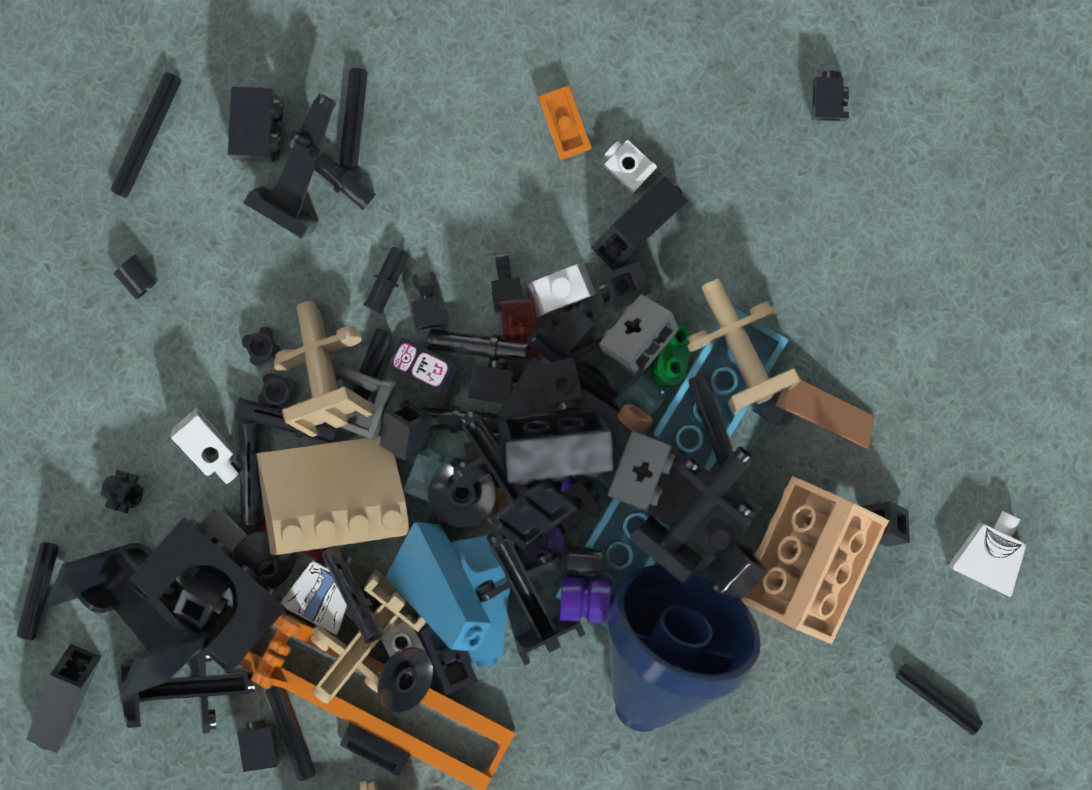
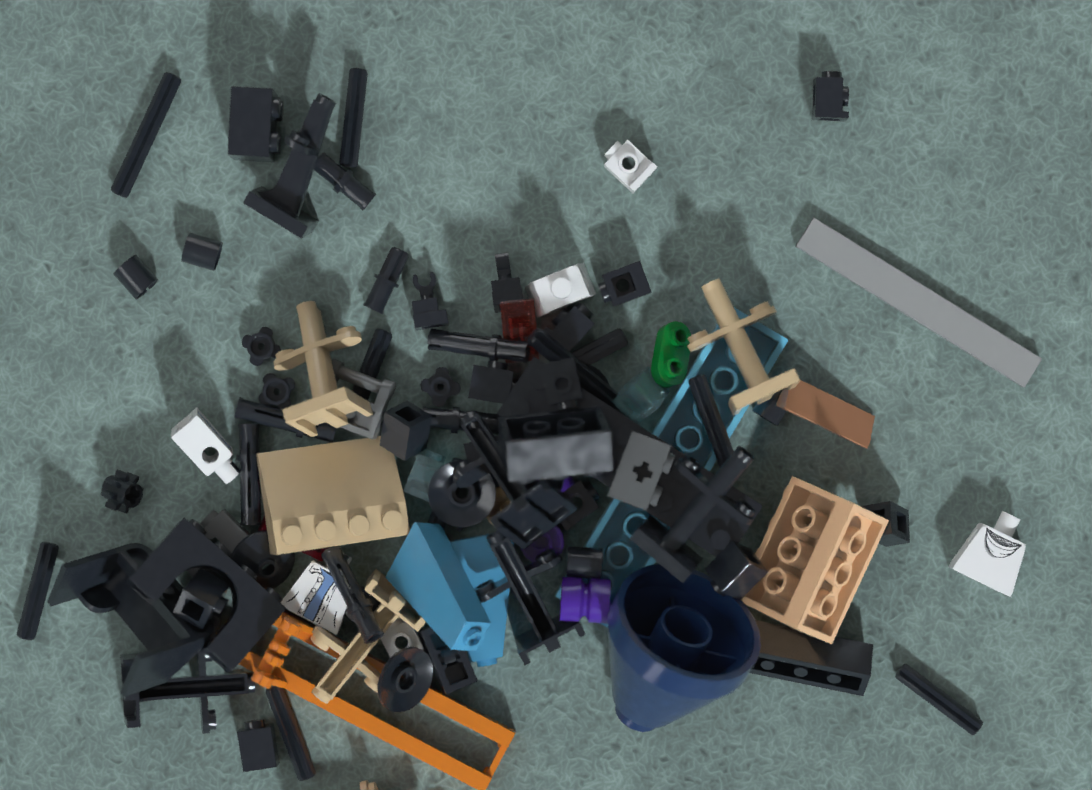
(62, 698): black slope -> none
(202, 251): none -> black beam
(374, 749): black tile -> none
(423, 366): tile -> none
(564, 123): orange plate -> none
(635, 419): nougat tile -> none
(638, 336): dark grey brick -> none
(639, 223): black slope -> none
(811, 661): none -> black brick
(918, 302): none -> light grey tile

